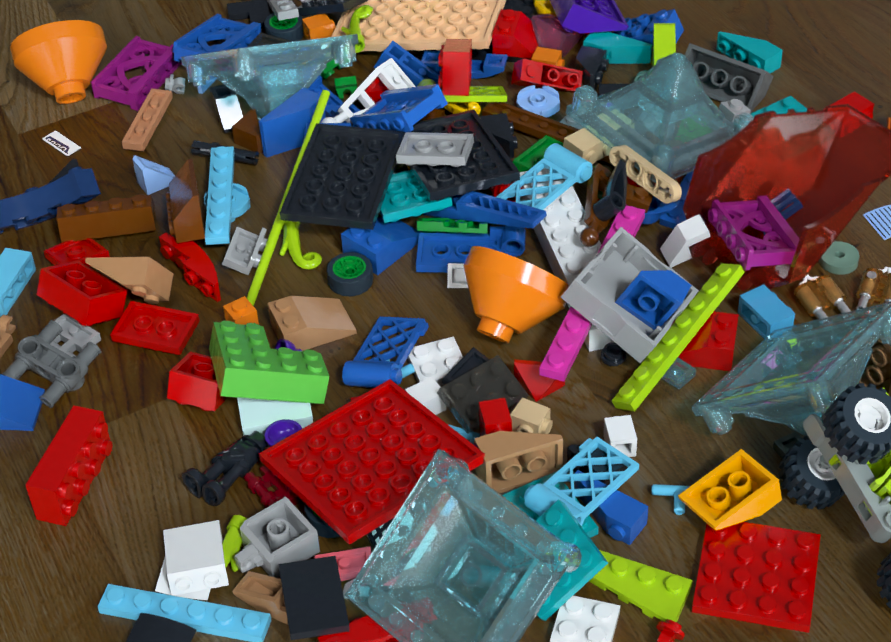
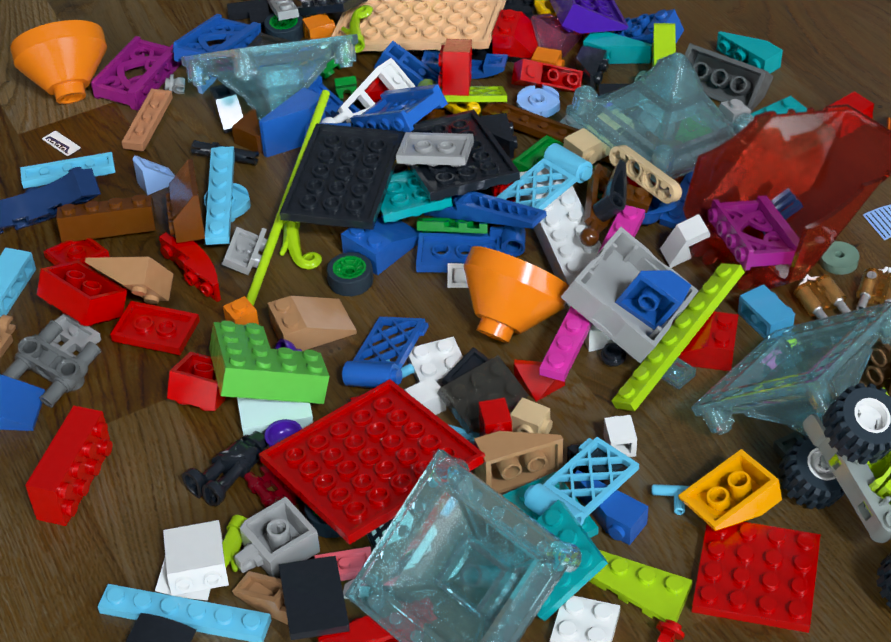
(49, 172): none -> medium azure plate

